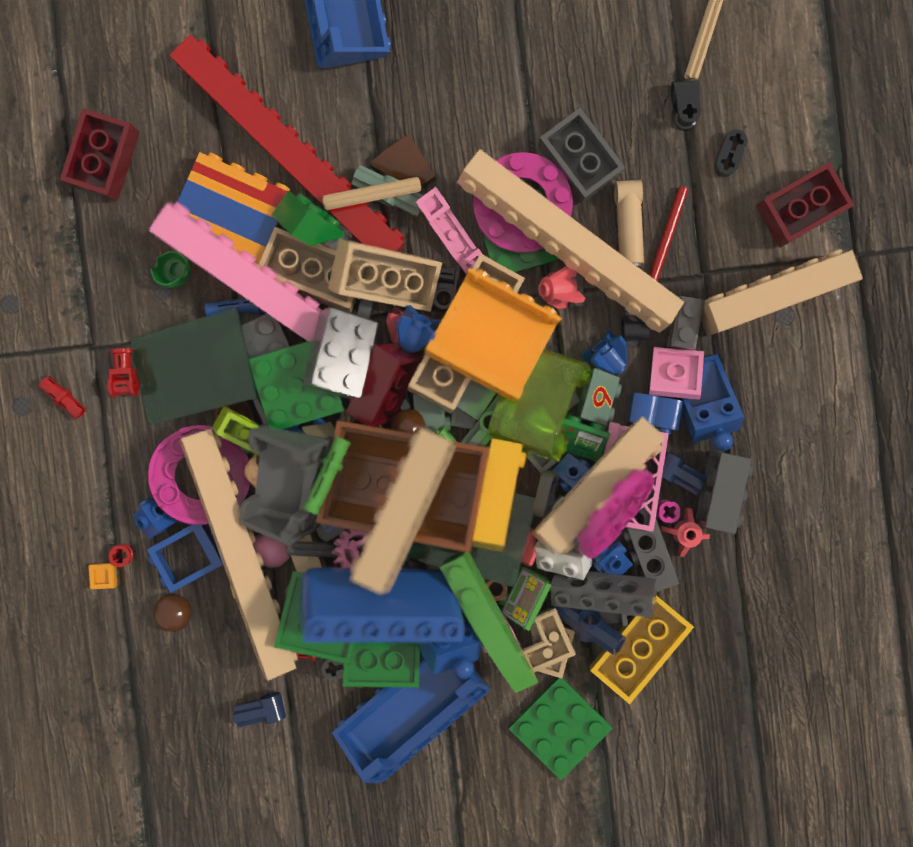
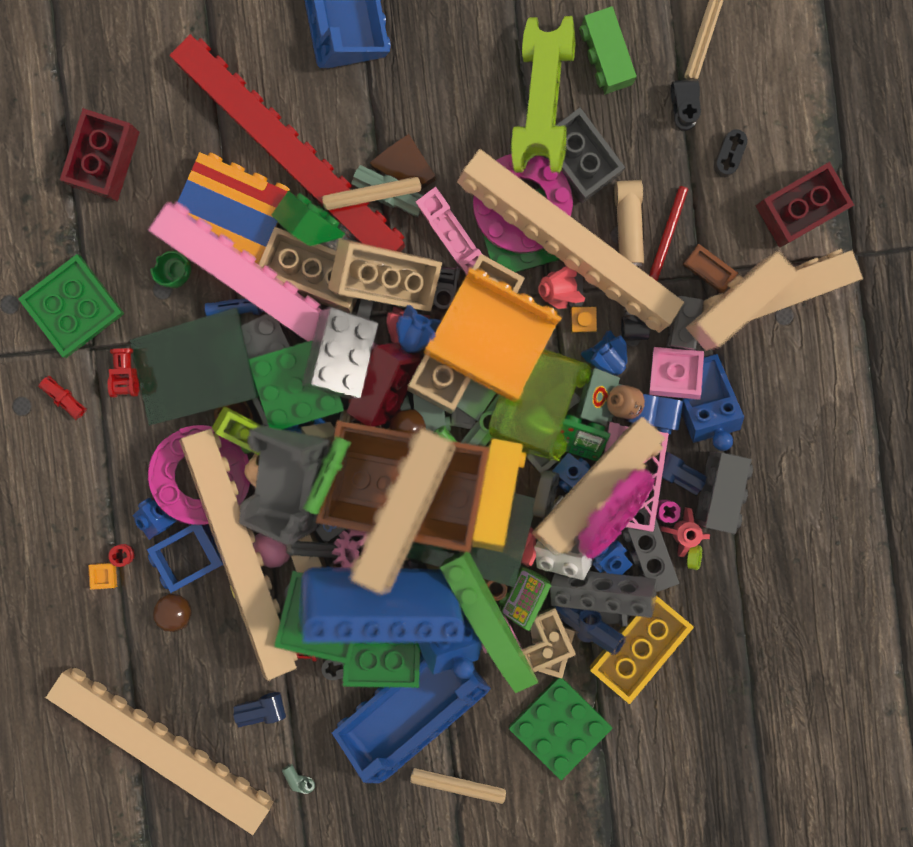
(71, 306): none -> green plate
(160, 749): none -> tan brick
(298, 782): none -> sand green arm
(458, 786): none -> tan axle
(540, 133): none -> lime piece
(583, 319): none -> light orange plate
(607, 50): none -> bright green brick
(625, 402): none -> medium nougat head
(694, 557): none -> lime tile
(710, 268): none -> dark orange tile
(742, 301): none -> tan brick

